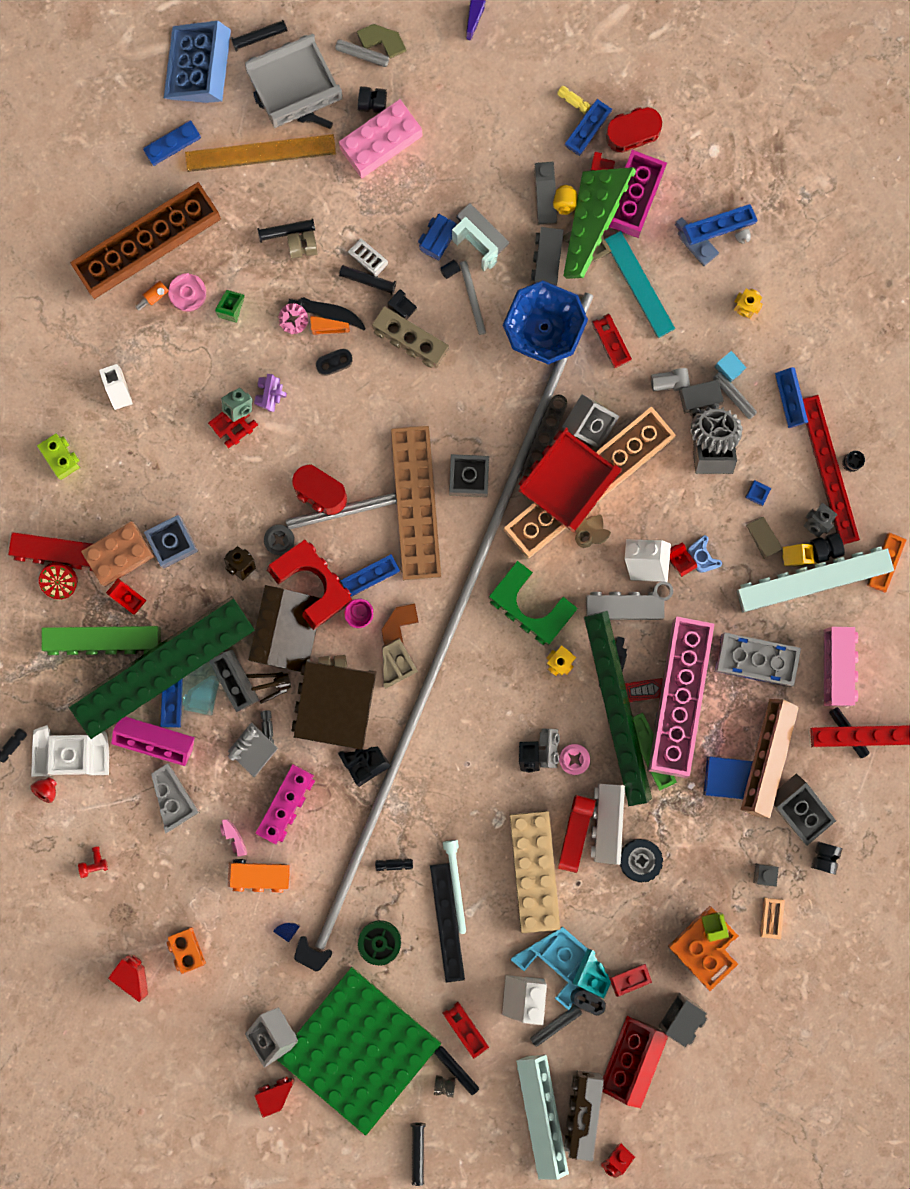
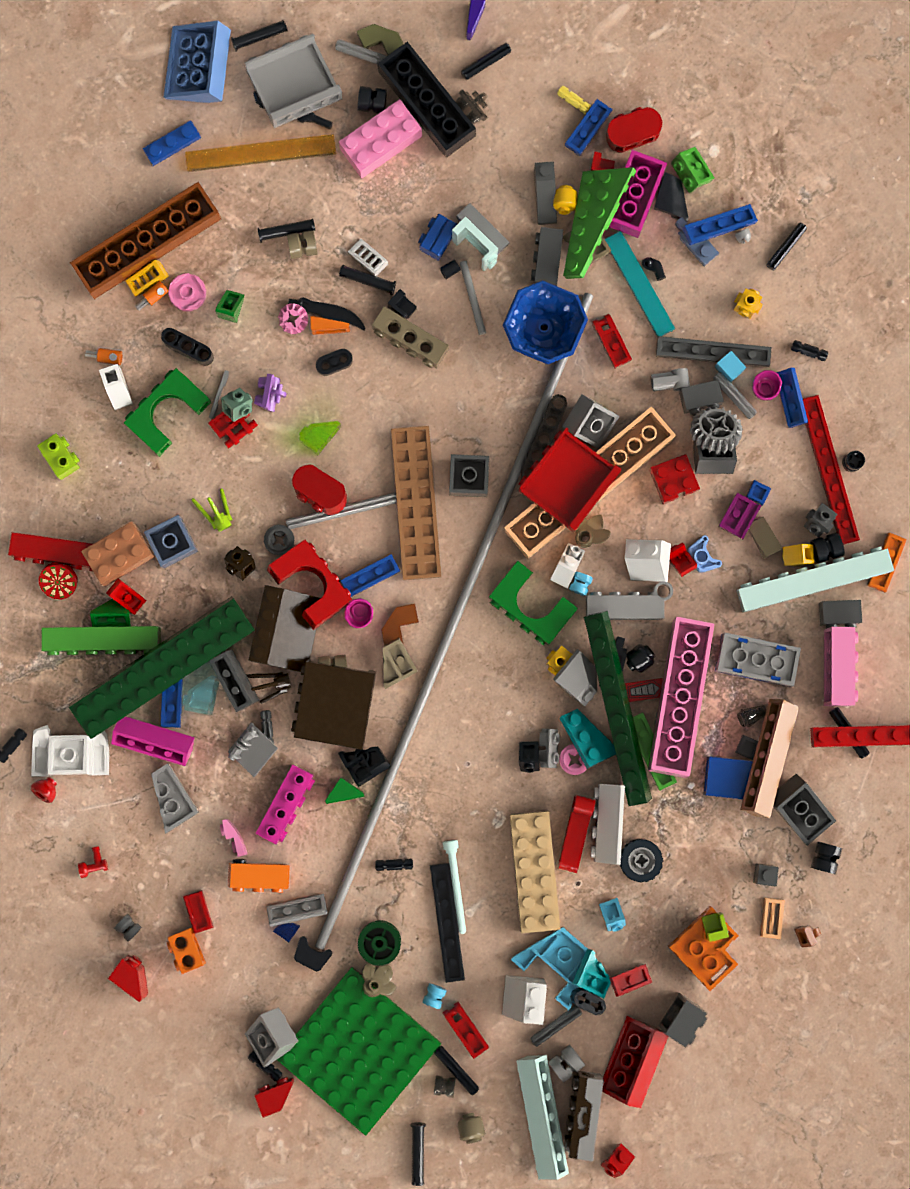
(106, 356): none -> orange piece
(110, 615): none -> green slope
(124, 924): none -> dark grey wheel
(143, 272): none -> yellow slope
(174, 386): none -> green arch
(182, 339): none -> black beam
(198, 912): none -> red tile
(221, 521): none -> lime plant
(222, 384): none -> light grey piece
(275, 1074): none -> black axle
(296, 910): none -> light grey tile
(319, 435): none -> clear neon green slope
(344, 791): none -> green slope
(380, 978): none -> dark tan plate
(426, 99): none -> black brick
(434, 996): none -> medium azure wheel
(466, 100): none -> clear smoke hips
(471, 1128): none -> dark tan head
(486, 61): none -> black axle
(567, 565): none -> white slope
(572, 1059): none -> light grey wheel
(577, 586): none -> medium azure wheel
(578, 678): none -> light grey slope
(587, 739): none -> teal wing
(613, 915): none -> medium azure bracket
(640, 658): none -> black head
(654, 266): none -> black arm
(672, 198): none -> black slope
(674, 478): none -> red piece
(692, 169): none -> bright green bracket
(712, 351): none -> dark grey plate
(739, 516): none -> magenta plate
(747, 747): none -> dark grey tile
(749, 716): none -> clear smoke cone
(767, 385): none -> dark pink hair
(786, 246): none -> black axle
(807, 935): none -> dark orange tile
(809, 350): none -> black axle
(840, 613): none -> dark grey brick

